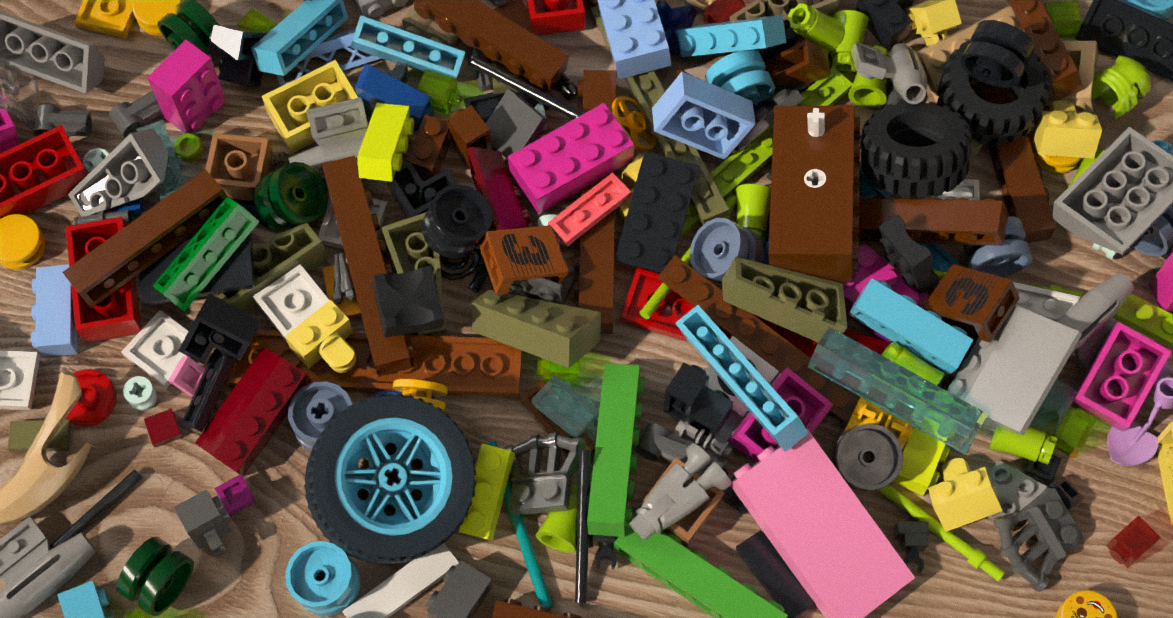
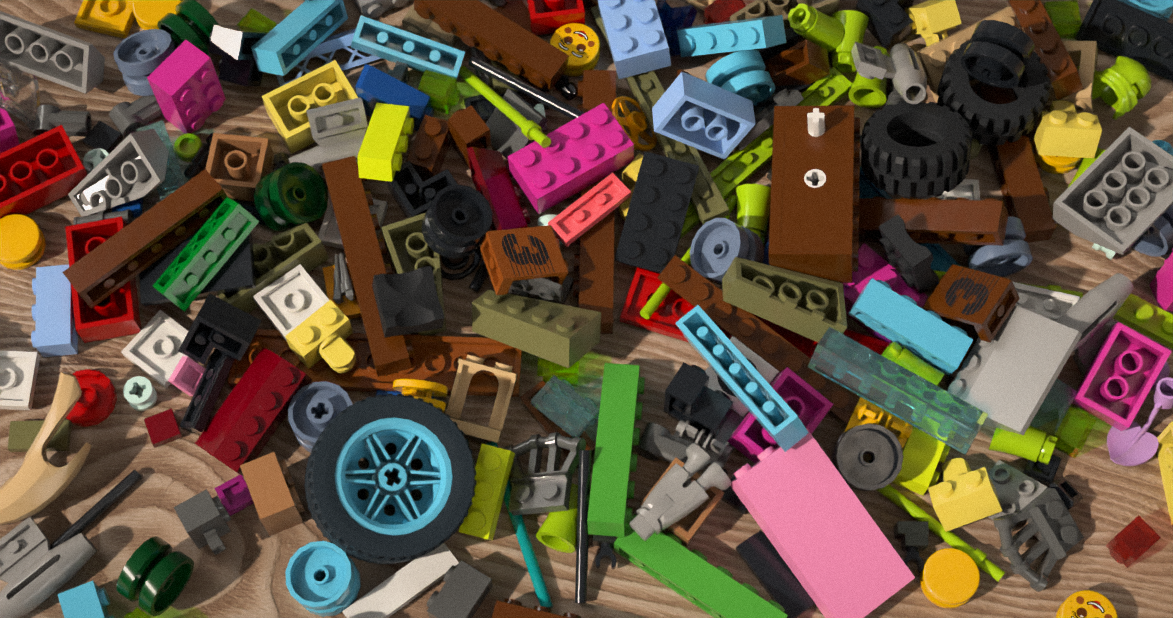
(103, 137): none -> black tile
(140, 56): none -> sand blue wheel
(199, 160): none -> black axle
(272, 493): none -> medium nougat brick
(464, 374): none -> tan panel
(528, 127): none -> lime bar
(580, 44): none -> yellow head
(949, 578): none -> yellow head

